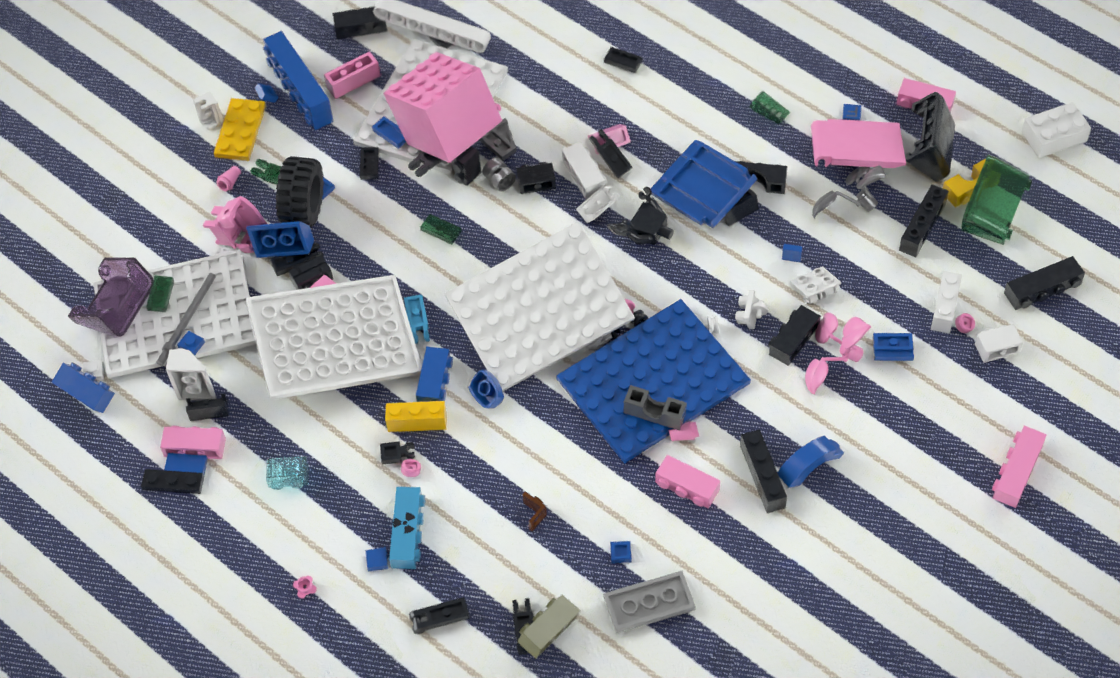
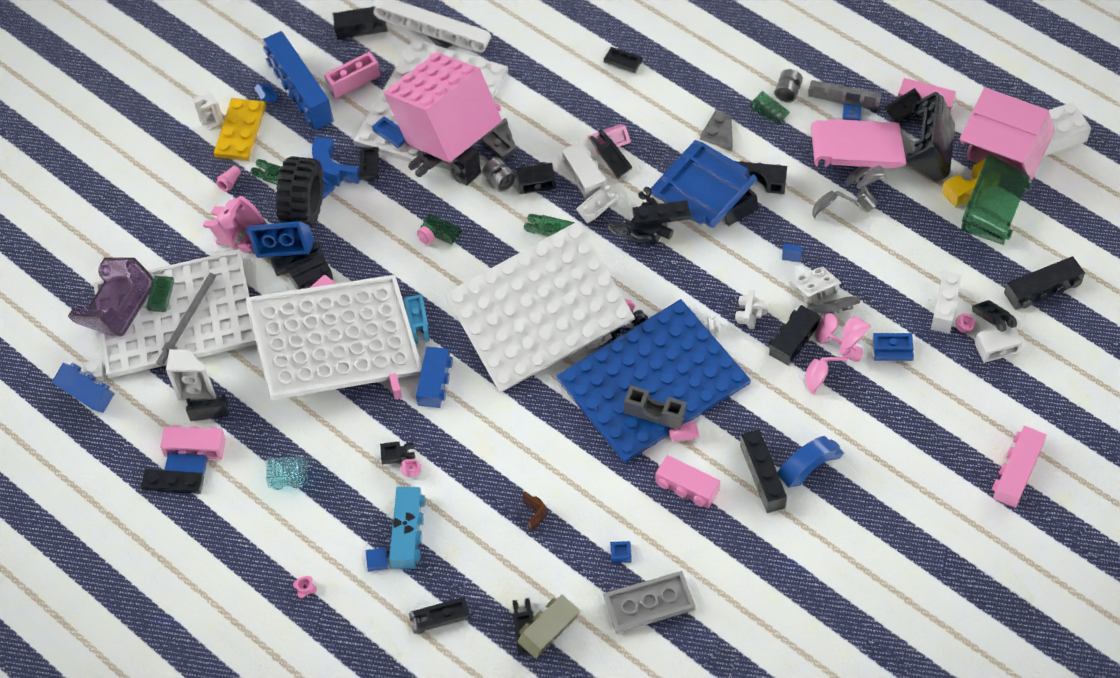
(191, 342): blue plate -> none
(335, 173): none -> blue arch
(395, 386): none -> bright pink tile
(416, 416): yellow brick -> none
(425, 235): none -> bright pink tile
(486, 389): blue piece -> none
(545, 224): none -> clear green hinge
(661, 213): none -> black plate
(719, 131): none -> flat silver wing
(788, 85): none -> flat silver wheel
(834, 306): none -> flat silver wing
(844, 94): none -> flat silver hinge
(903, 105): none -> black hinge
(923, 220): black brick -> none
(995, 315): none -> black hinge
(1008, 130): none -> bright pink piece

